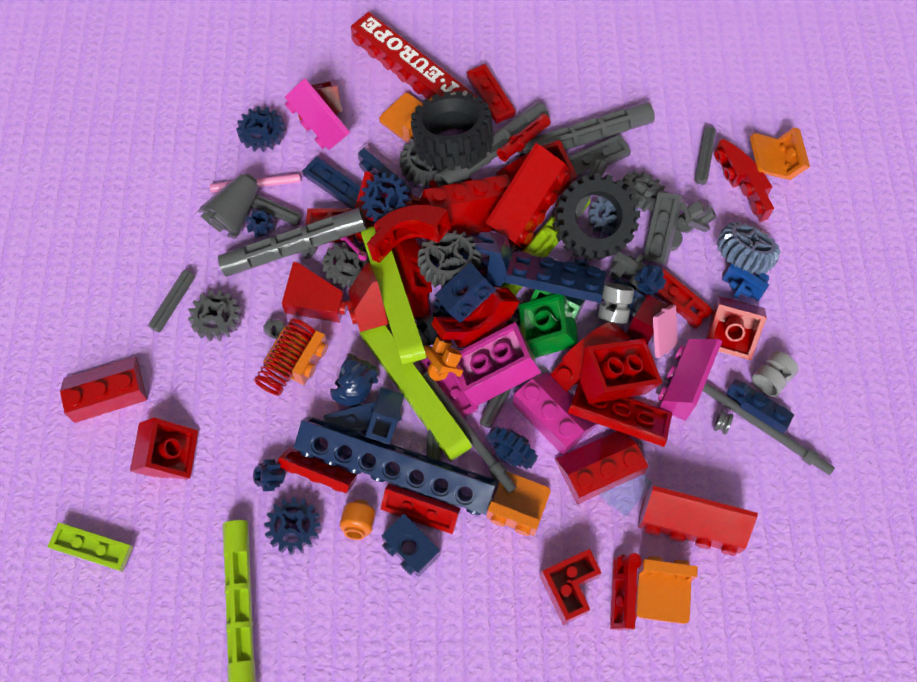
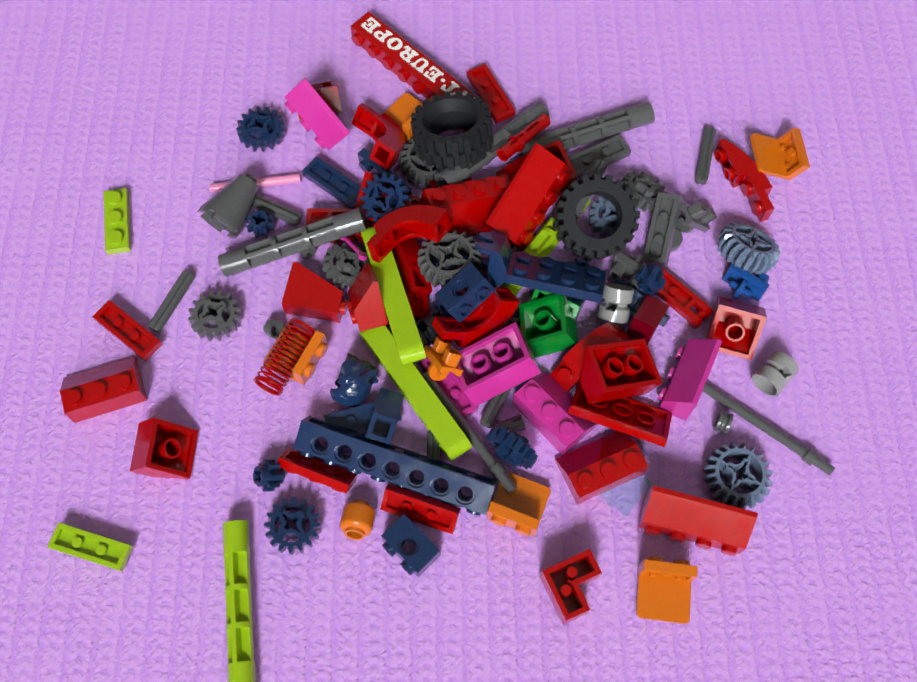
(117, 221): none -> lime plate
(127, 330): none -> red plate
(384, 131): none -> red arch
(514, 423): none -> dark grey pin
(624, 591): red plate -> none
(665, 331): bright pink piece -> none
(756, 483): none -> sand blue gear
(760, 406): dark blue hinge -> none

